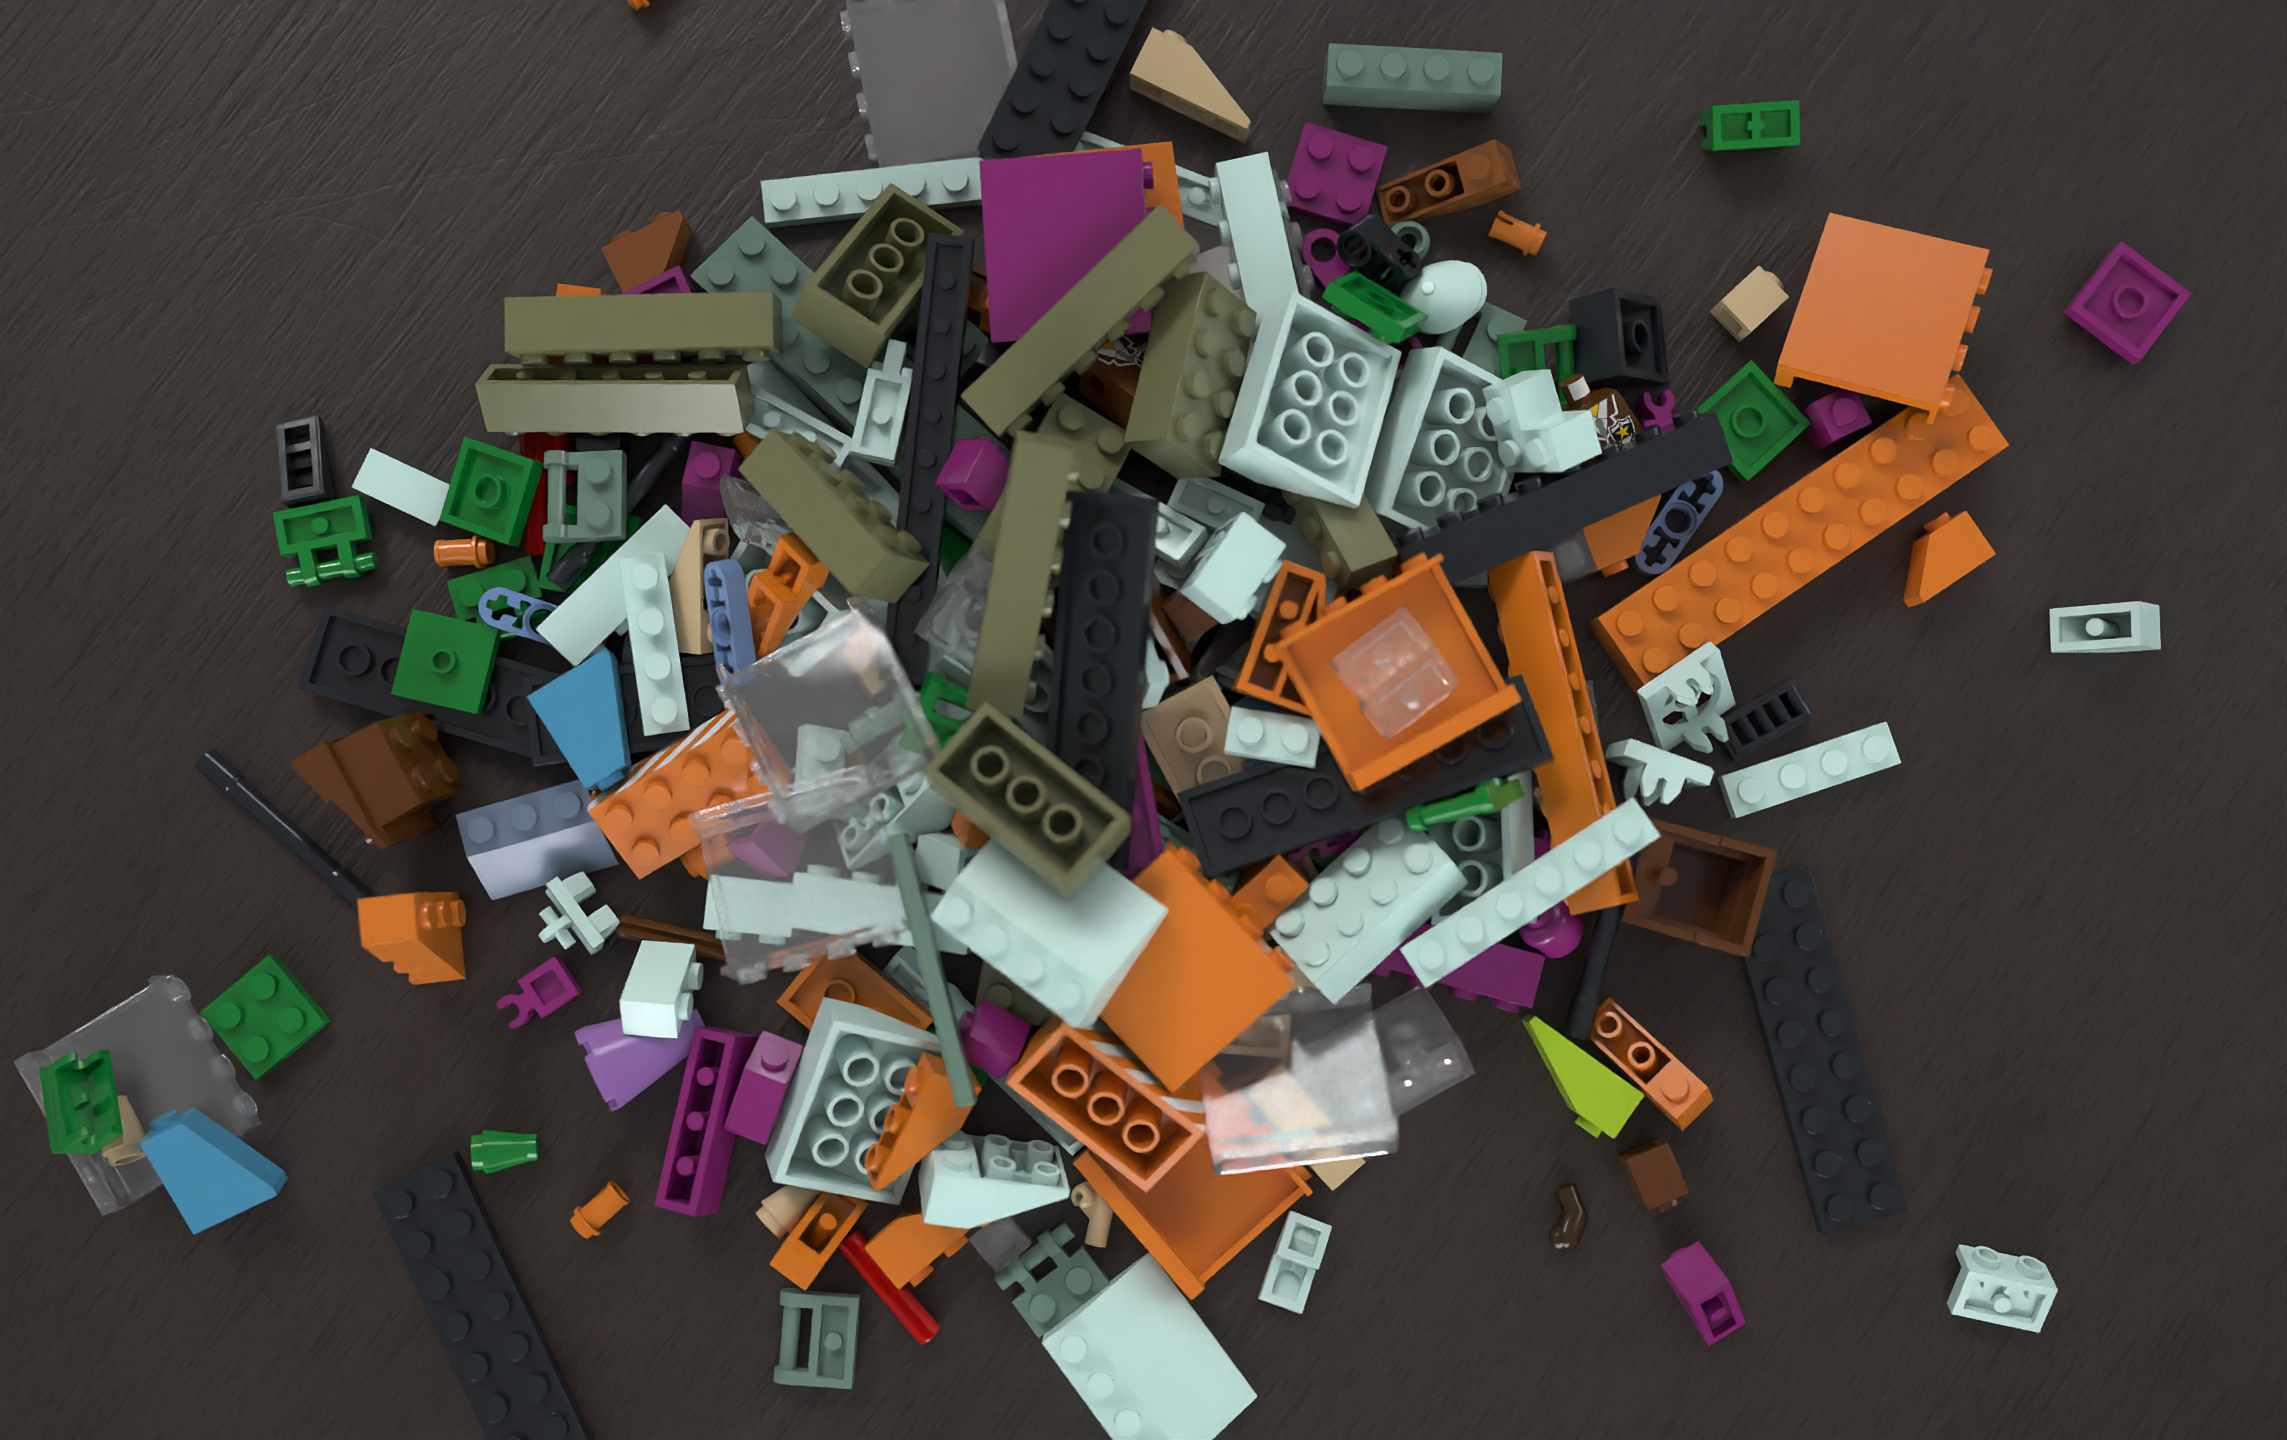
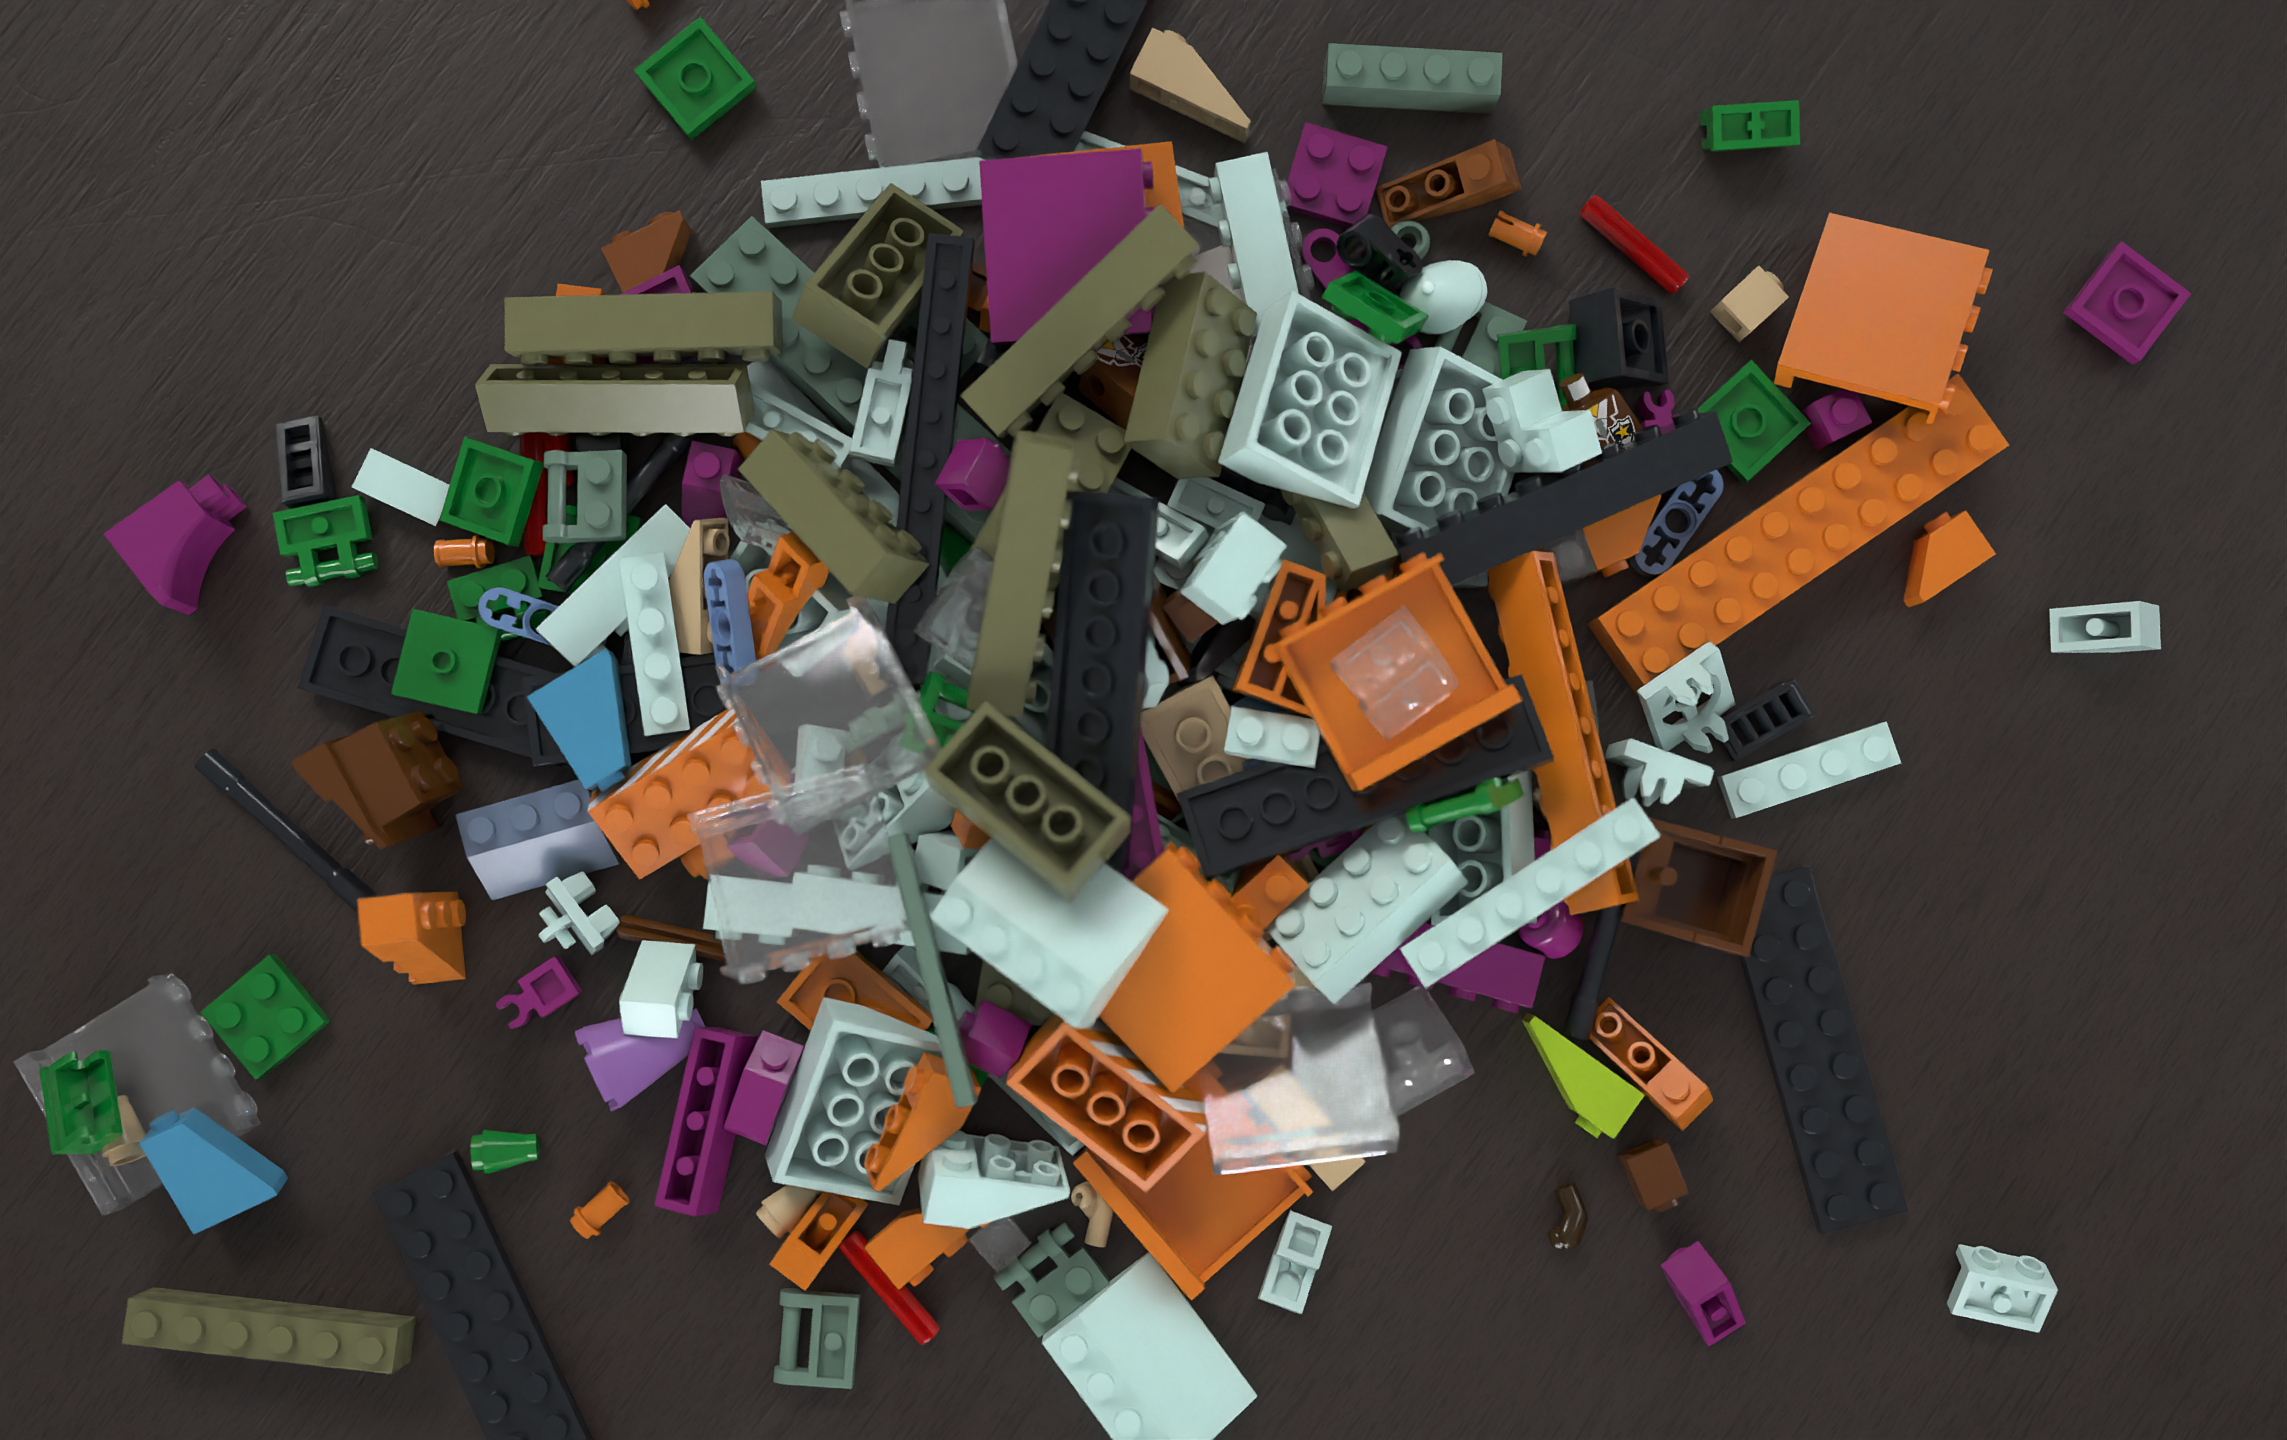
(176, 538): none -> magenta hips
(269, 1330): none -> olive brick
(695, 78): none -> green plate
(1634, 244): none -> red axle

